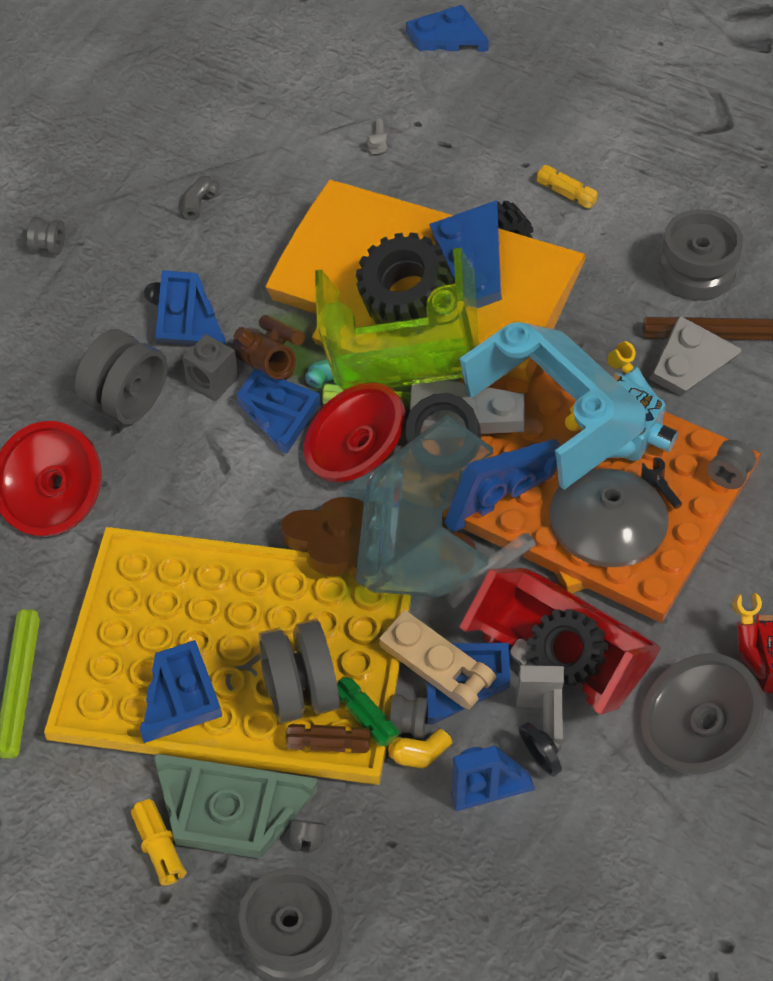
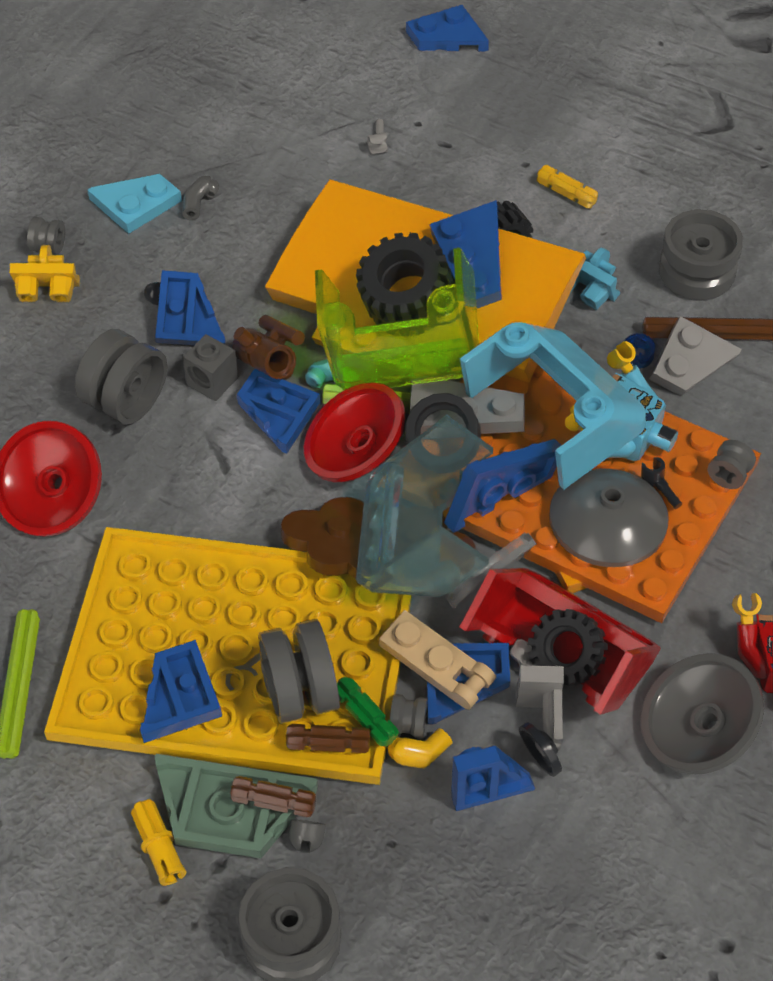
(44, 271): none -> yellow hips
(135, 200): none -> medium azure wing
(273, 796): none -> reddish brown axle
(598, 278): none -> medium azure hips
(644, 342): none -> clear blue bush

